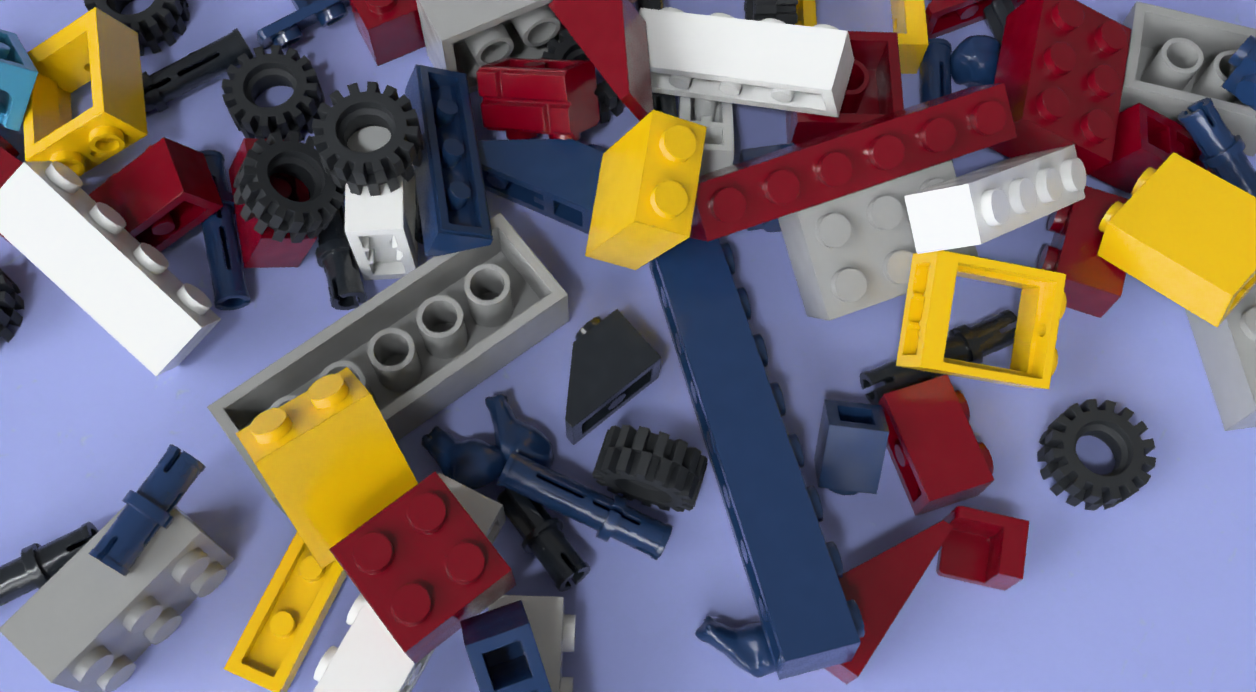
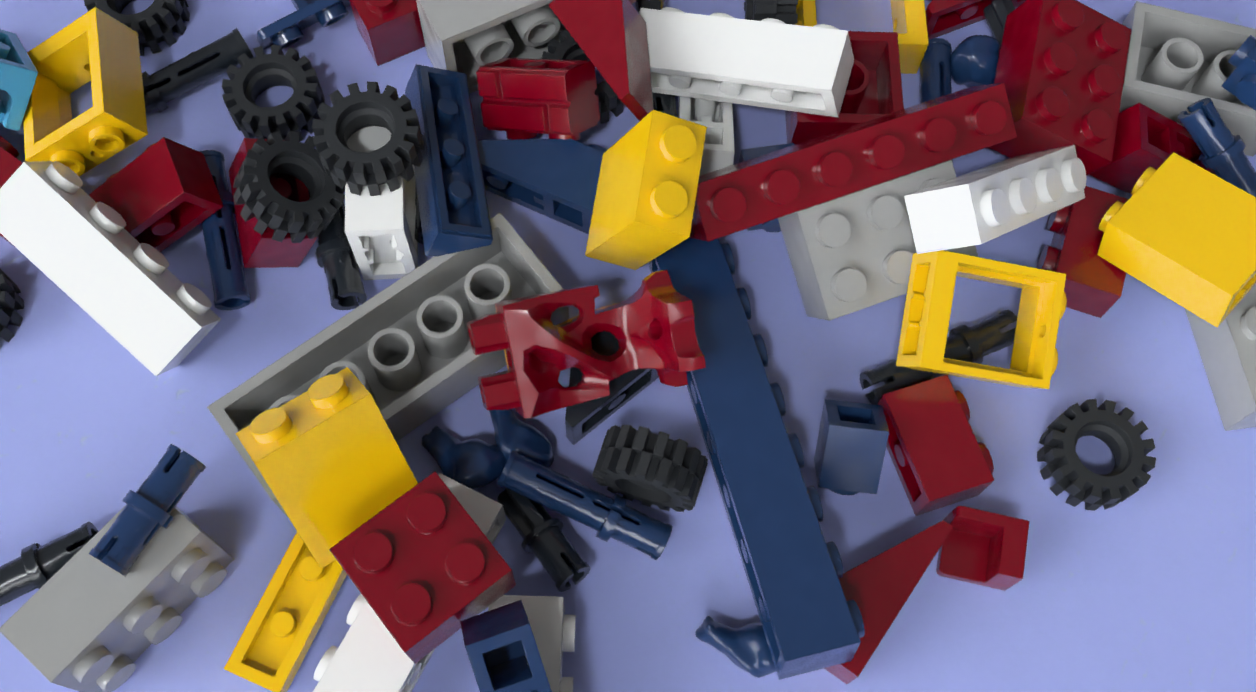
(651, 330): none -> dark red hips

